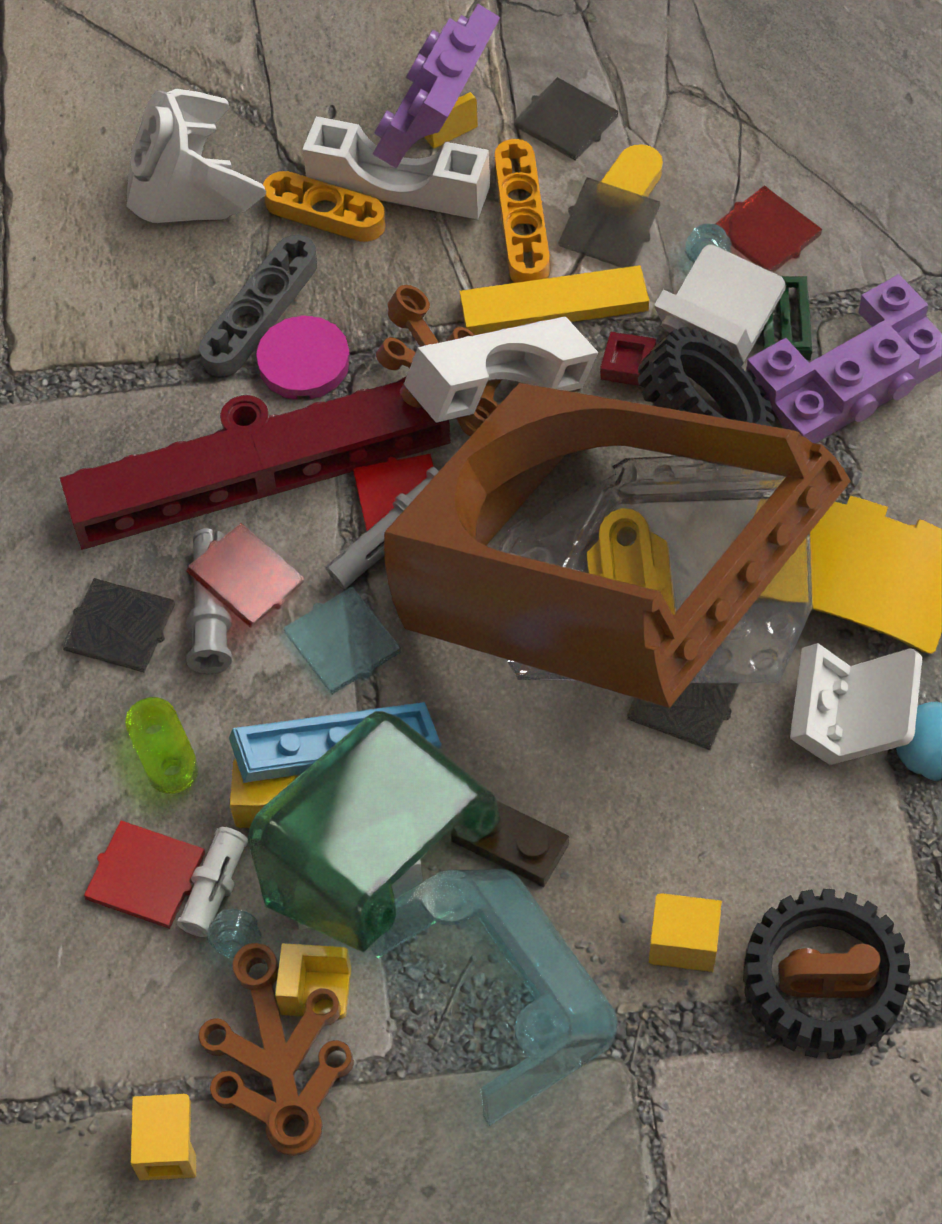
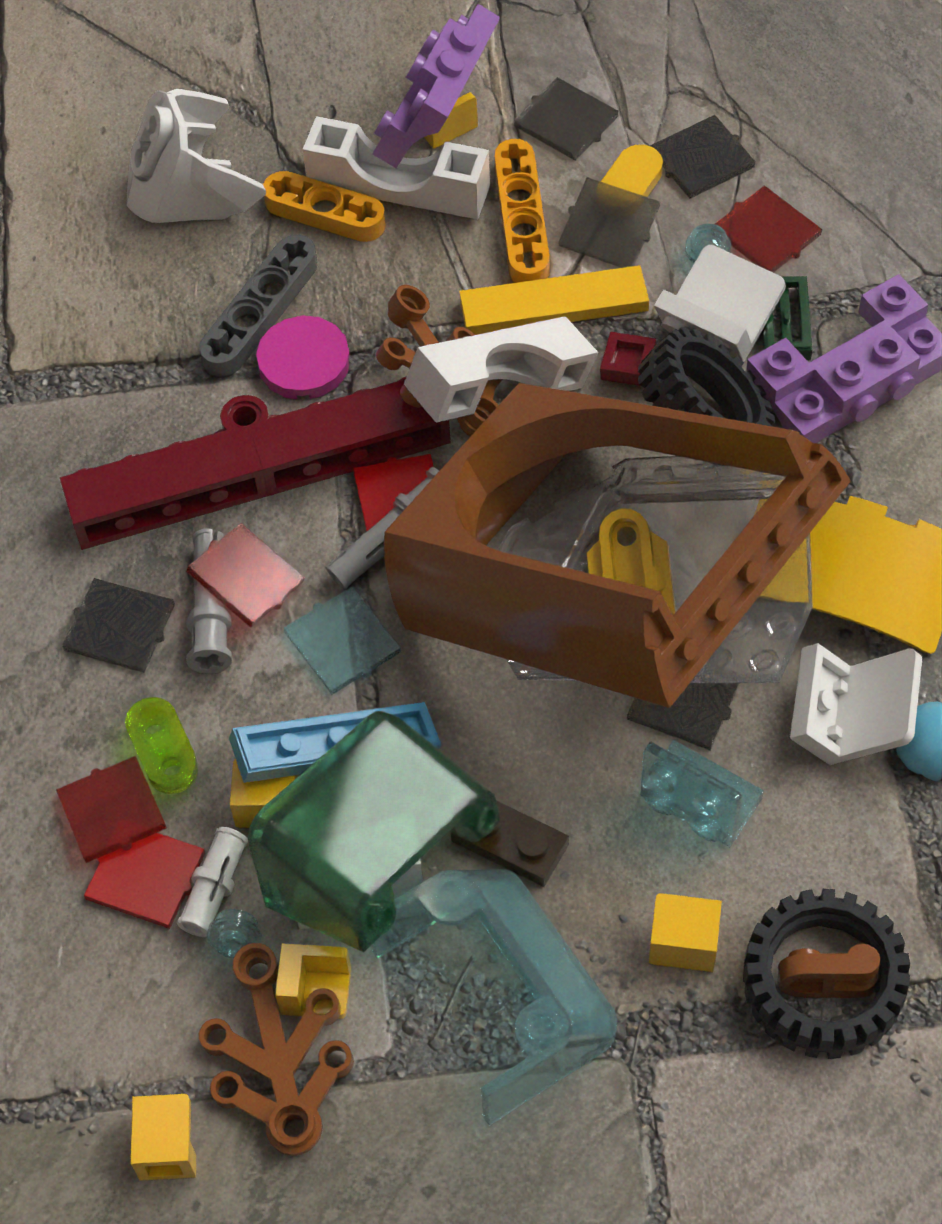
(111, 809): none -> clear red piece
(697, 792): none -> clear light blue bracket
(703, 156): none -> clear smoke piece

